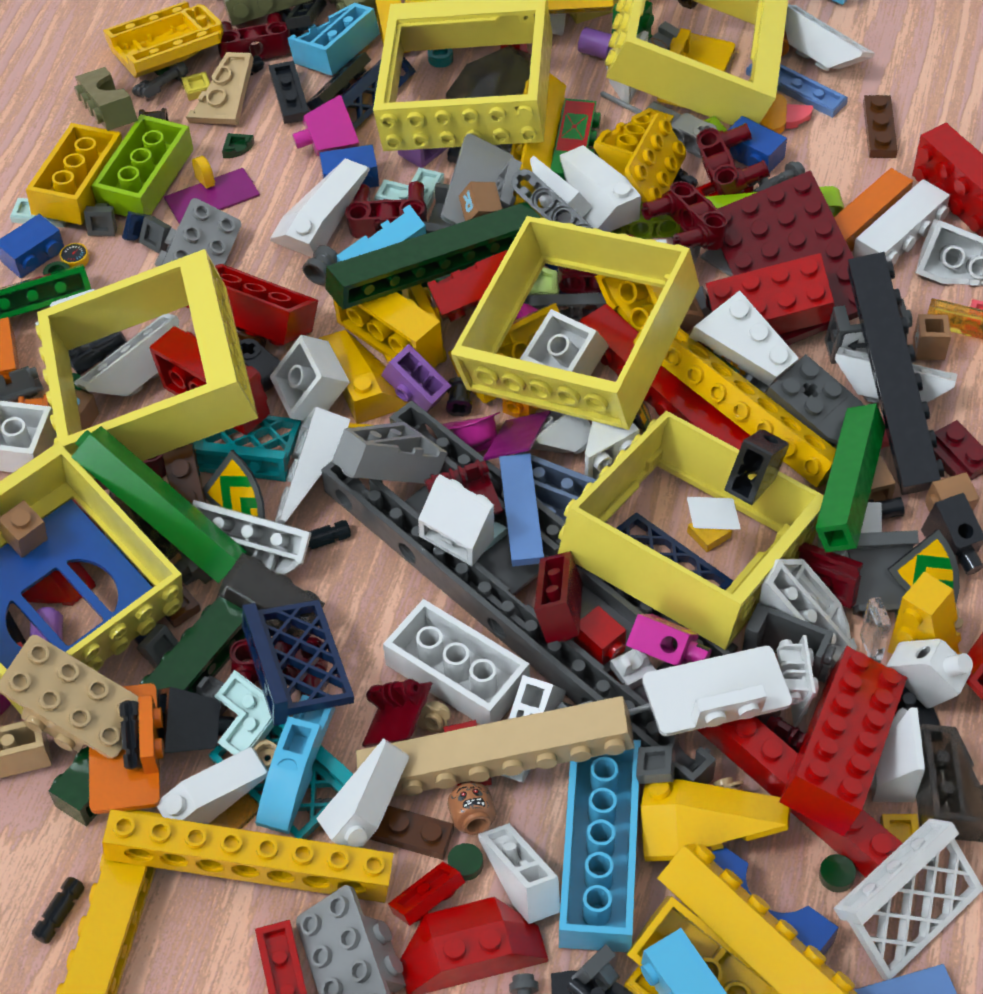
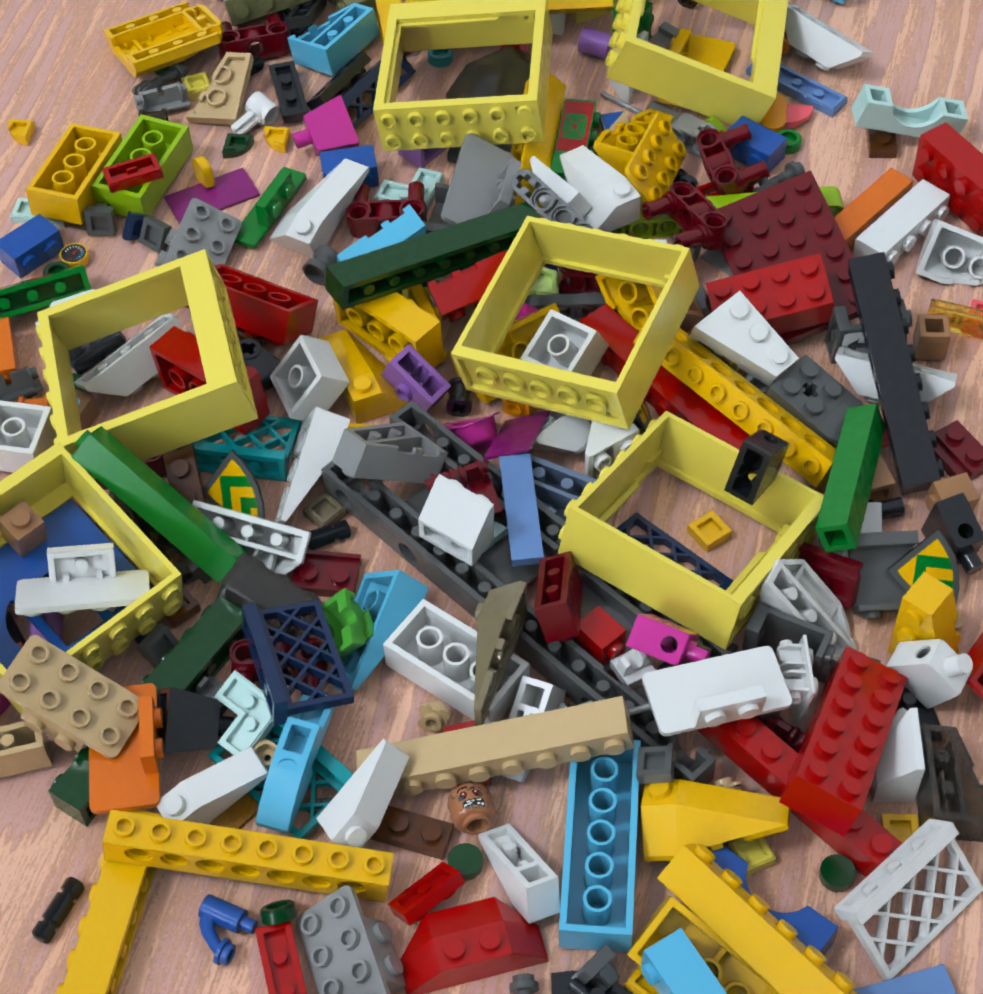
(21, 130): none -> yellow tile
(80, 580): none -> white bracket
(108, 106): olive arch -> none
(130, 734): black axle -> none
(132, 172): none -> red tile
(173, 98): none -> light grey hinge
(228, 916): none -> blue plant
(259, 111): none -> white axle
(269, 207): none -> green bracket
(277, 138): none -> yellow tile
(278, 912): none -> dark green tile
(324, 511): none -> dark tan tile
(328, 572): none -> dark red plate
(347, 622): none -> bright green cylinder
(390, 599): none -> medium azure wedge
(397, 710): dark red hinge -> none
(479, 199): medium nougat brick -> none
(498, 632): none -> dark tan wedge
(609, 120): none -> tile
(713, 513): white sticker -> none
(754, 852): none -> light yellow tile
(793, 140): none -> green tile
(875, 628): clear tile -> none
(876, 111): none -> light aqua arch

